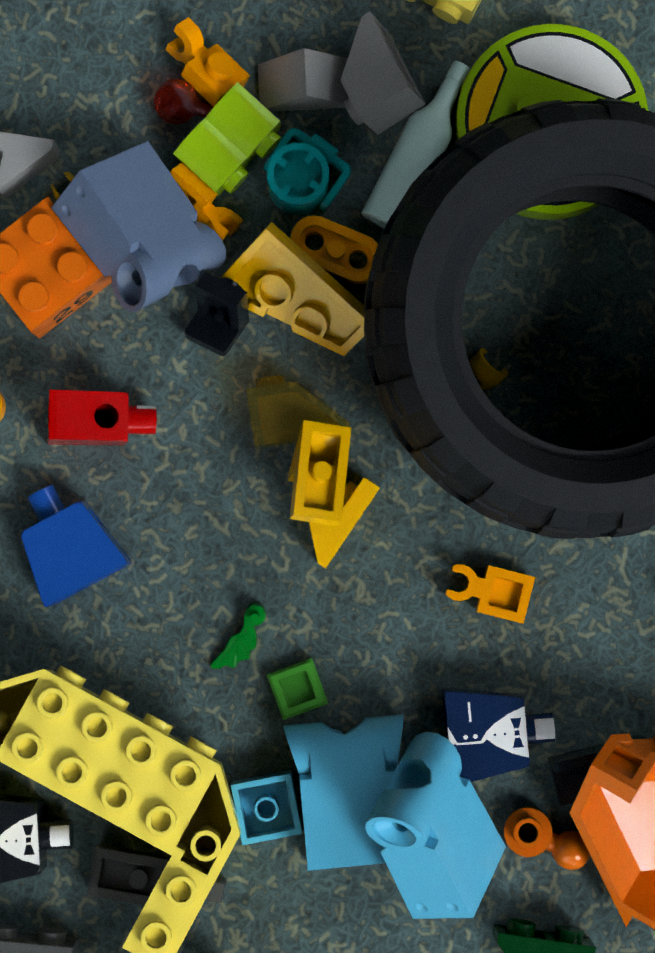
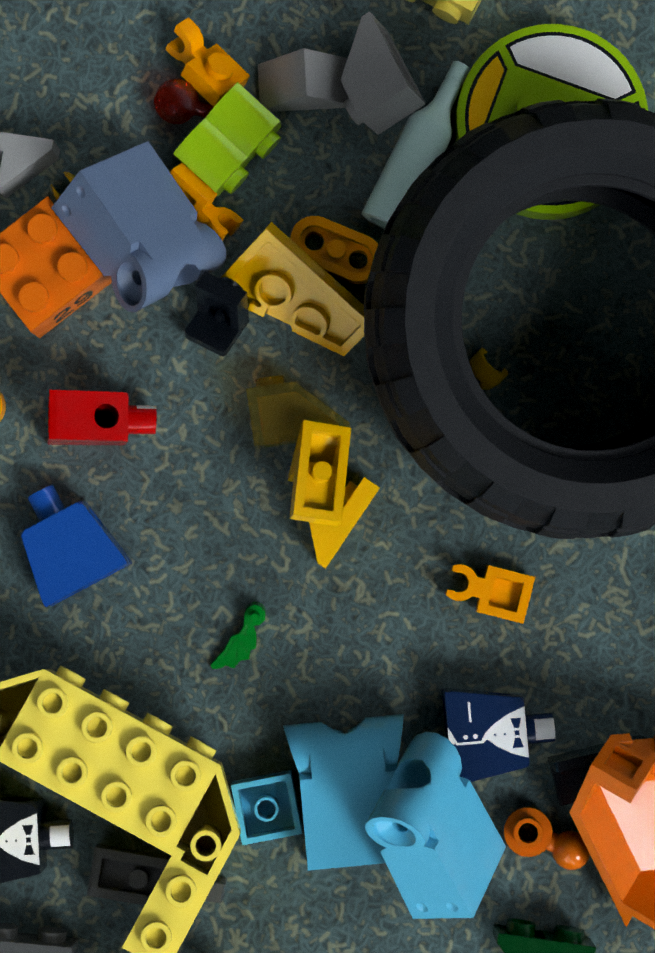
(297, 688): bright green tile -> none
(301, 173): teal piece -> none

